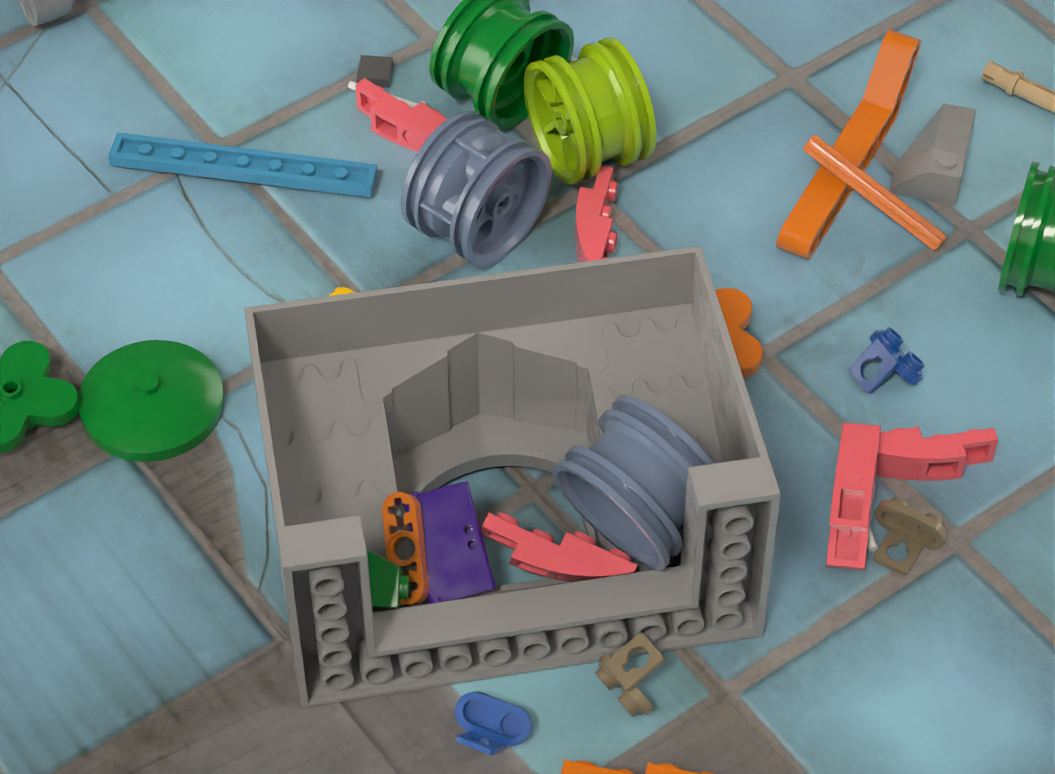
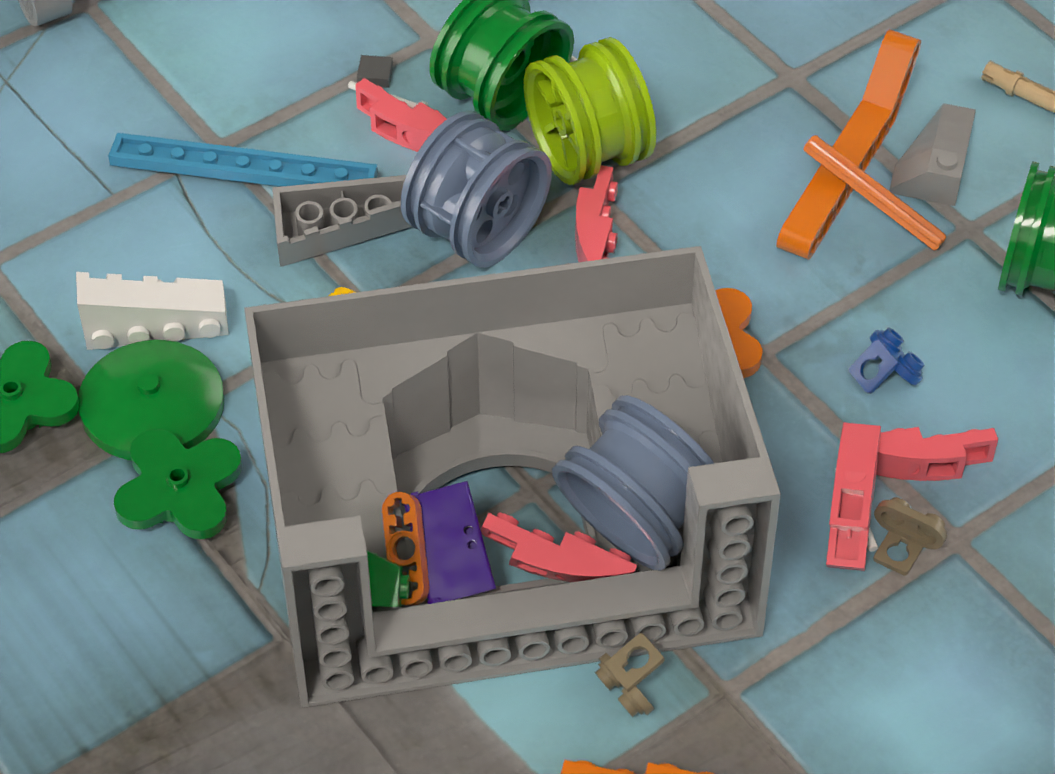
(134, 311): none -> white wedge
(178, 484): none -> green plant
(335, 215): none -> light grey wedge
(491, 723): blue bracket -> none

